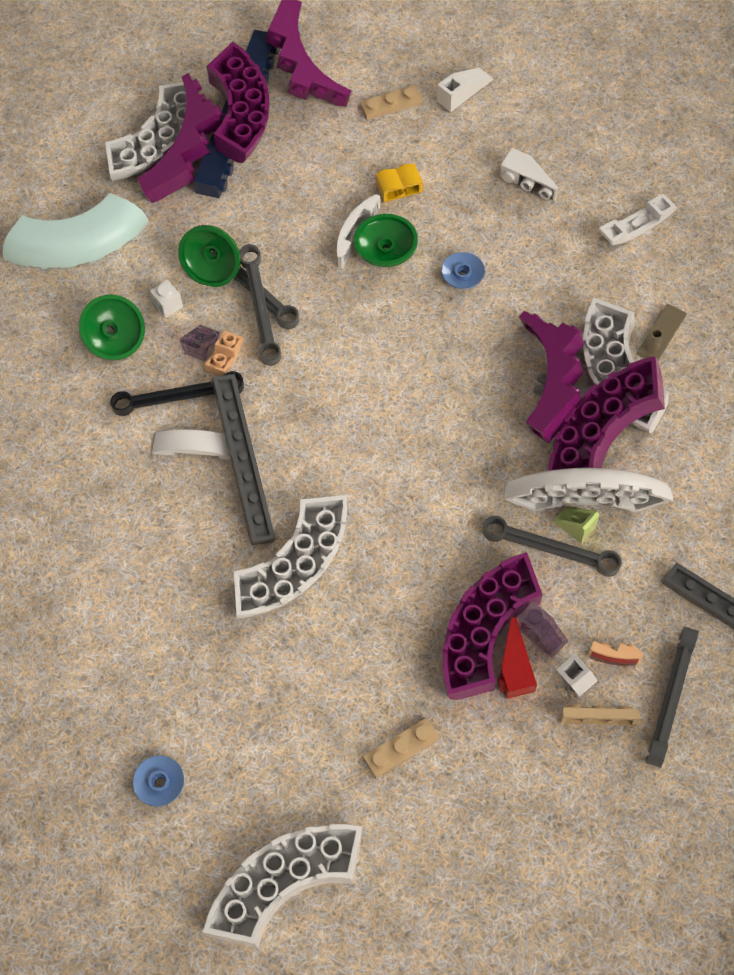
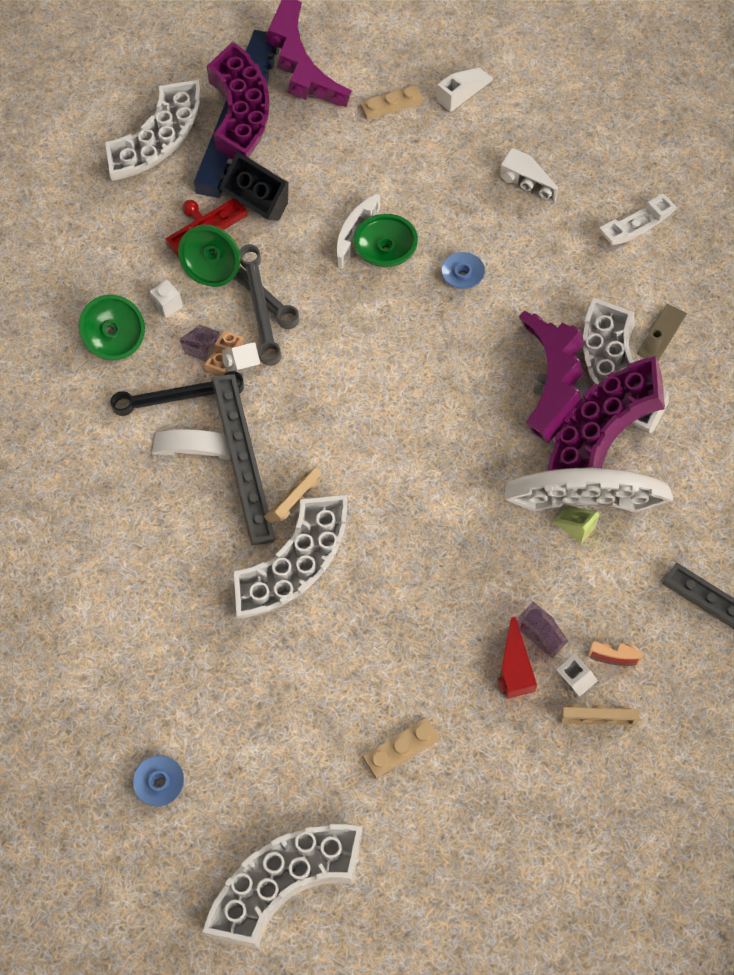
(74, 239): light aqua brick -> none
(191, 144): magenta arch -> none
(221, 217): none -> red plate
(240, 357): none -> white brick
(256, 187): none -> black slope
(293, 495): none -> tan plate
(399, 182): yellow brick -> none
(479, 622): magenta brick -> none
(552, 546): dark grey piece -> none
(672, 696): dark grey piece -> none

